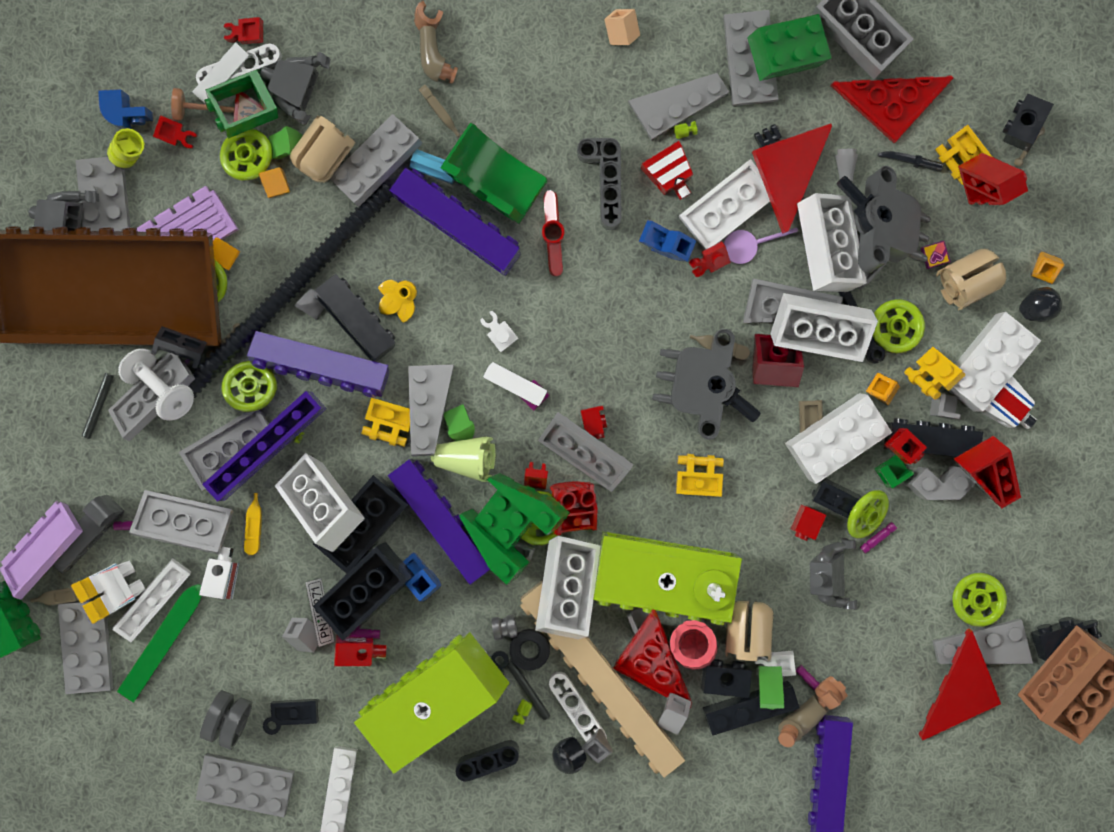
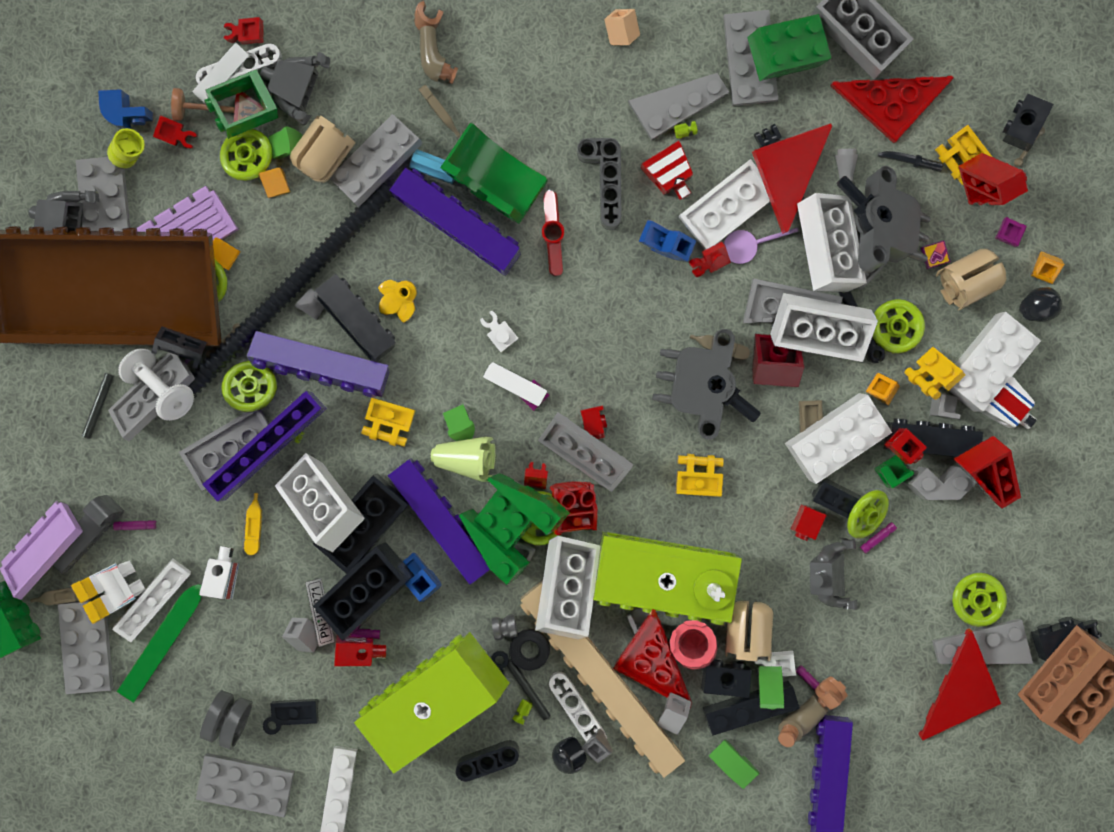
(181, 522): light grey plate -> none
(427, 402): light grey wing -> none
(734, 764): none -> bright green slope
(1011, 232): none -> magenta tile

